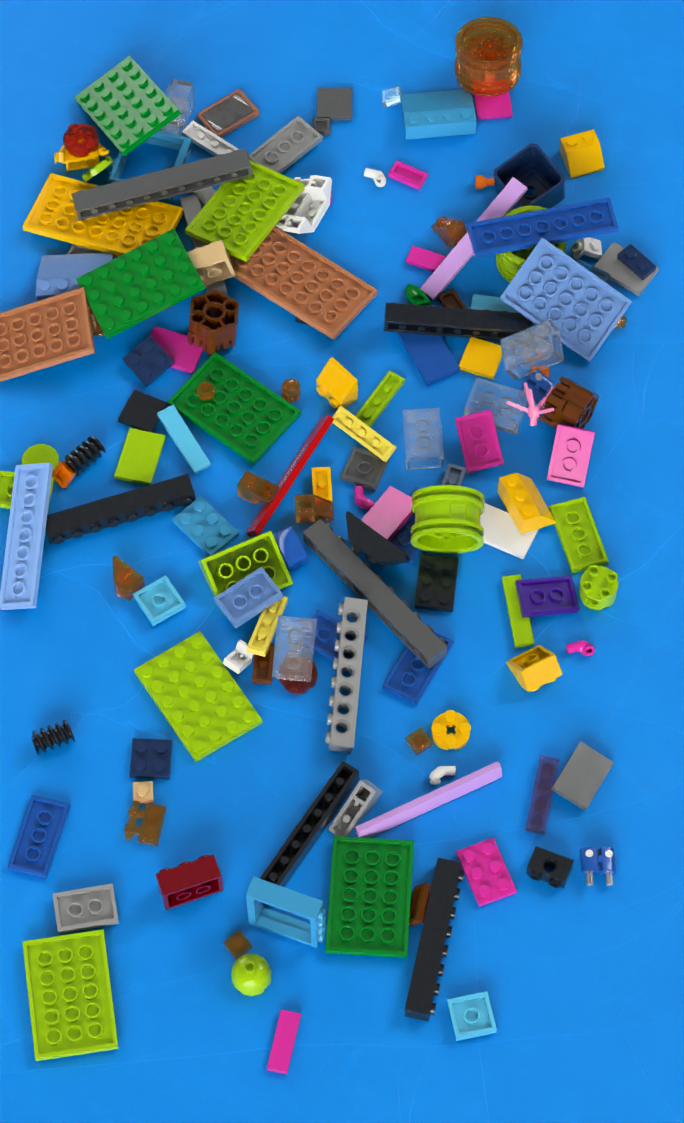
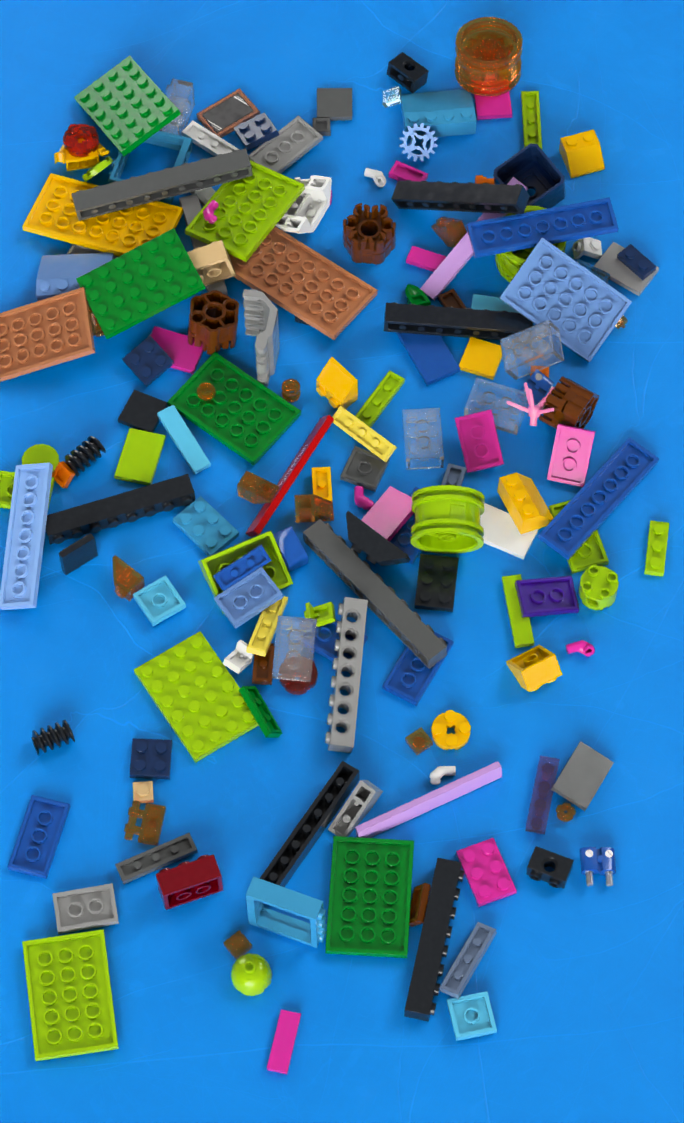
(78, 554): none -> black tile
(156, 858): none -> dark grey plate
(208, 212): none -> dark pink arm
(242, 567): none -> blue tile
(256, 131): none -> plate
(260, 711): none -> green tile
(262, 322): none -> light grey hinge
(323, 613): none -> lime bracket
(369, 234): none -> reddish brown piece
(407, 72): none -> black brick
(425, 137): none -> light blue gear
(461, 197): none -> black brick
(468, 960): none -> sand blue plate
(531, 118): none -> lime tile
(565, 817): none -> clear orange plate
(598, 498): none -> blue plate
(656, 548): none -> lime plate

